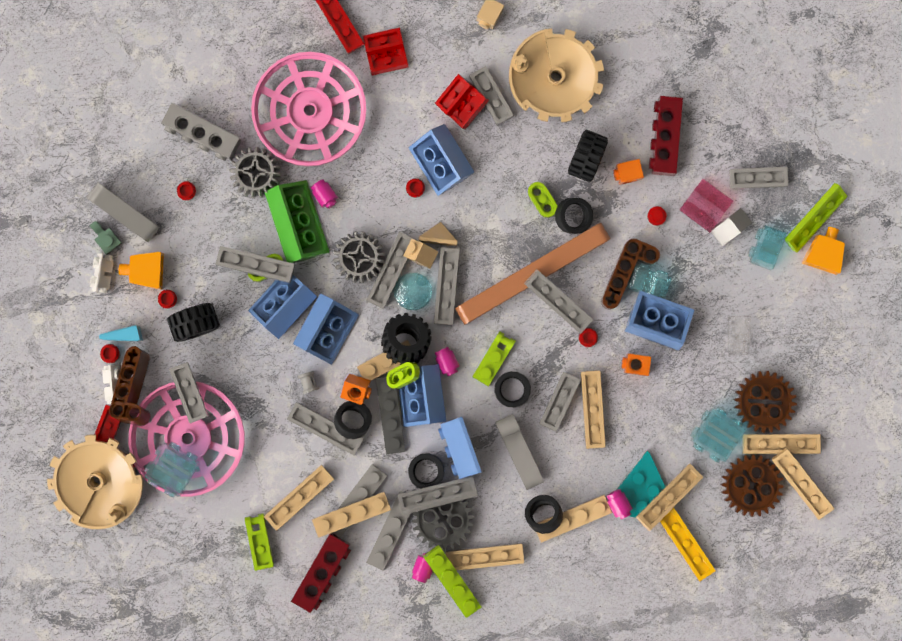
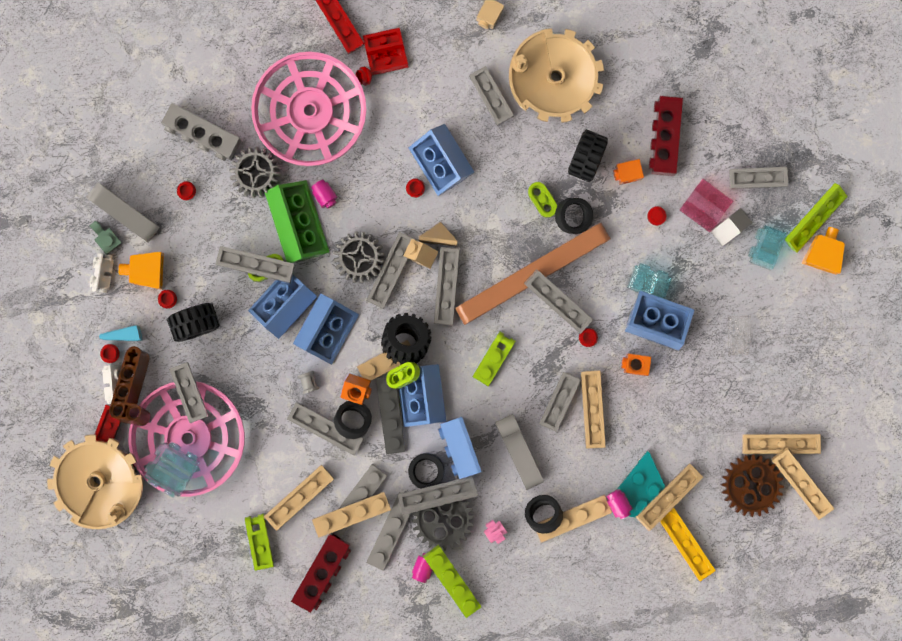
(364, 76): none -> red plate
(413, 291): clear light blue dish -> none
(447, 361): dark pink brick -> none
(461, 101): red slope -> none
(486, 556): tan plate -> none
(495, 531): none -> bright pink gear
(527, 389): black tyre -> none
(618, 272): reddish brown beam -> none
(717, 434): clear light blue brick -> none
(765, 384): reddish brown gear -> none

